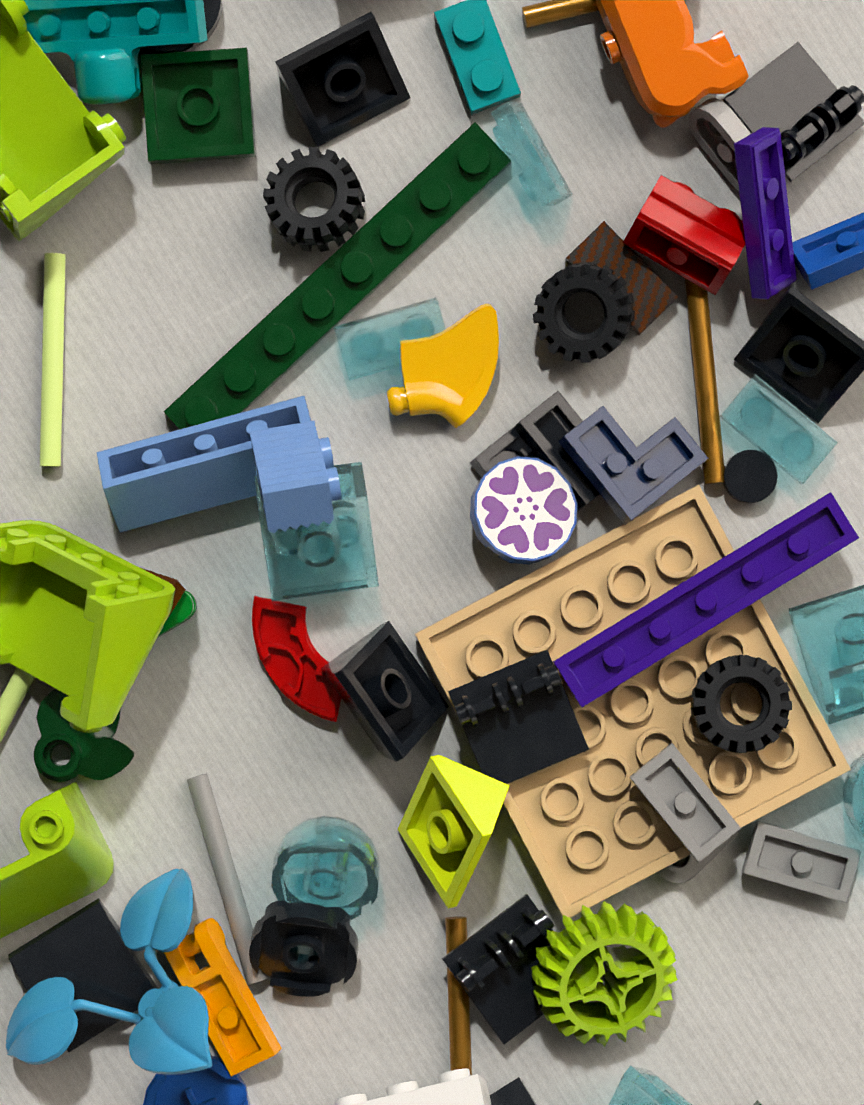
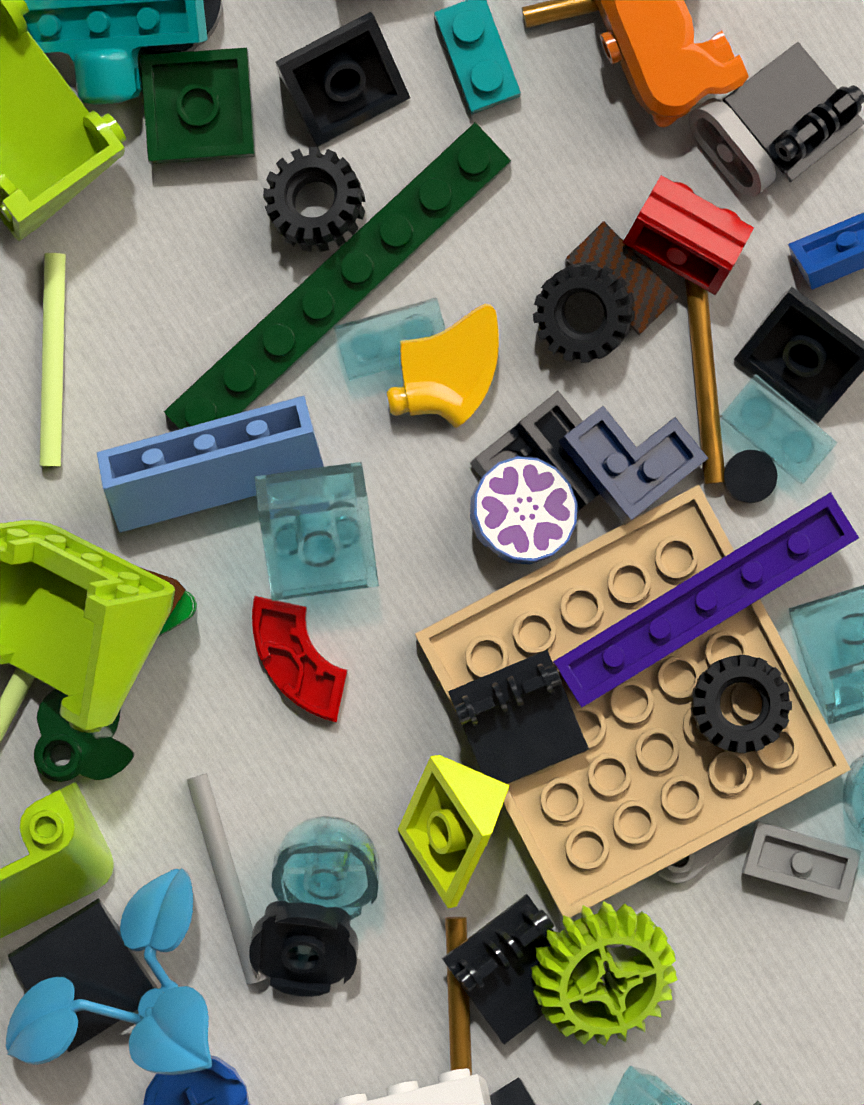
(235, 1017): light orange plate -> none
(295, 476): medium blue brick -> none
(386, 691): black slope -> none
(520, 137): clear light blue plate -> none
(685, 802): light grey plate -> none
(765, 212): dark purple tile -> none

